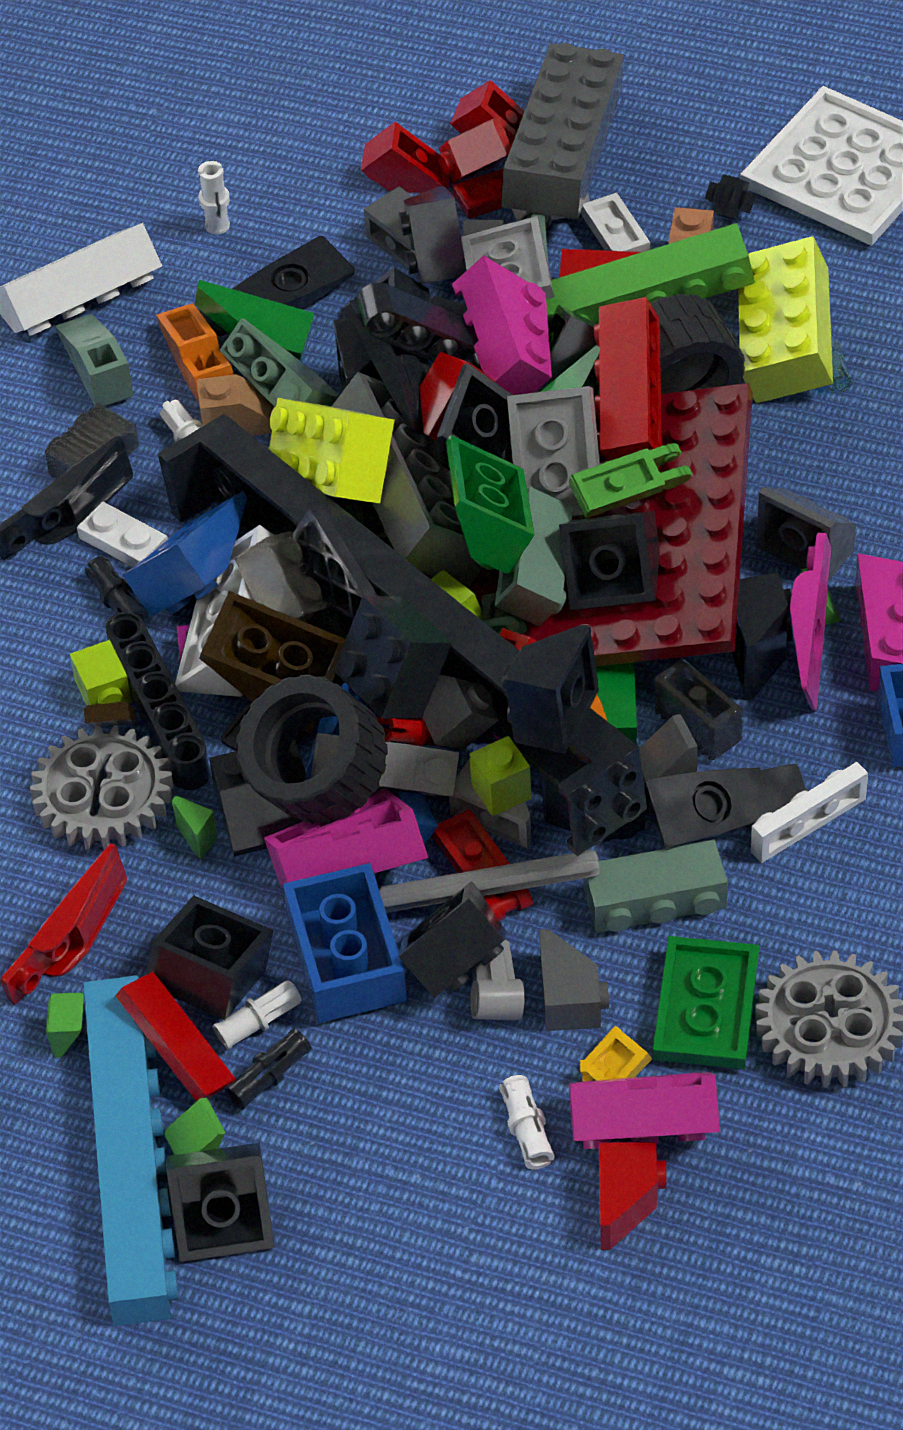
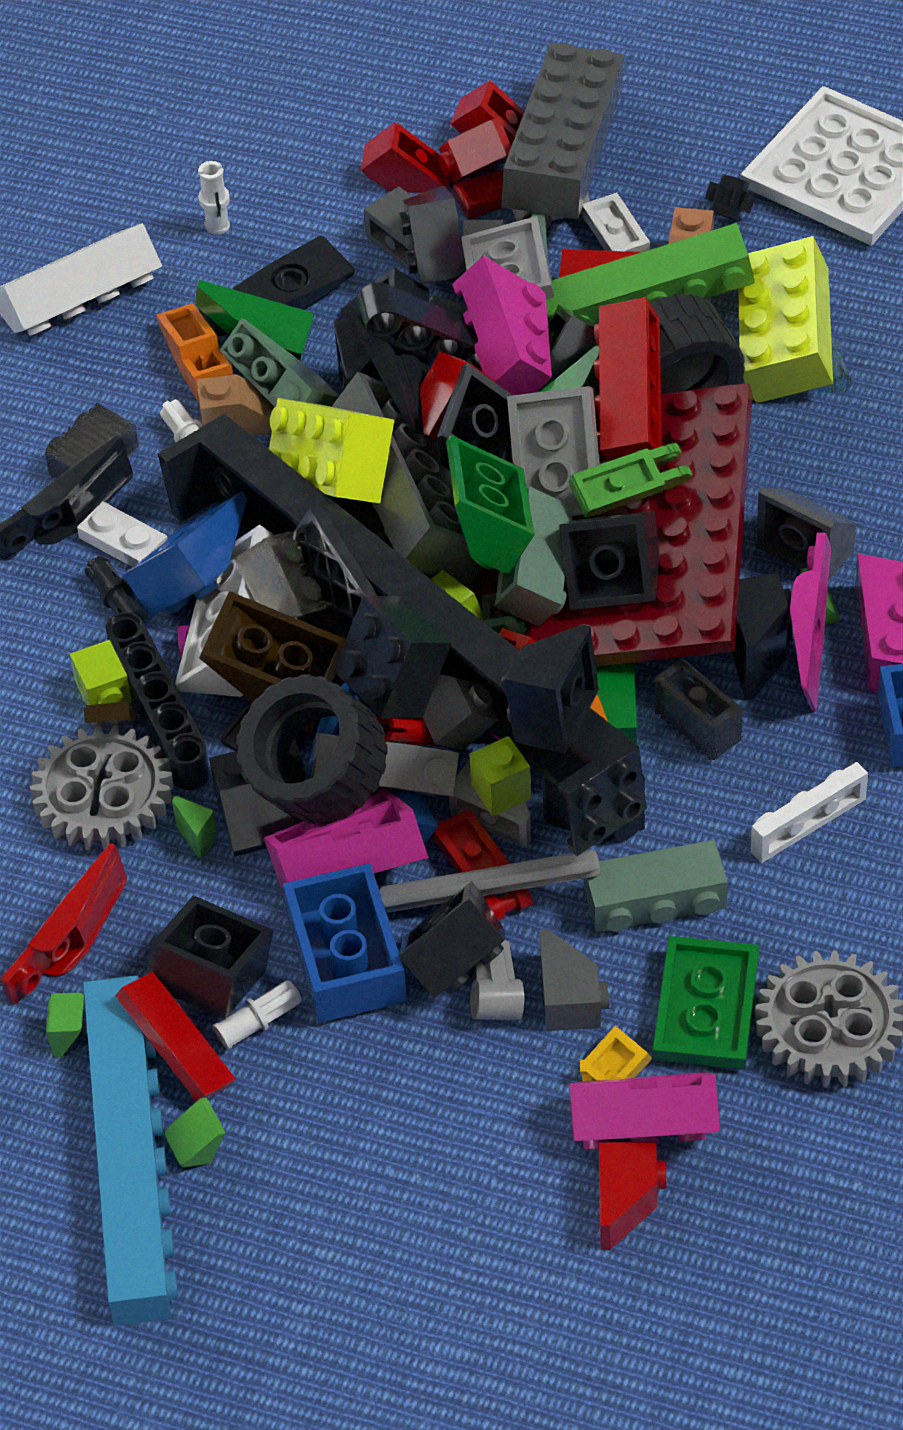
(97, 359): sand green slope -> none
(219, 1202): black slope -> none
(246, 1088): black pin -> none
(526, 1122): white pin -> none
(668, 752): dark grey slope -> none
(718, 801): black piece -> none

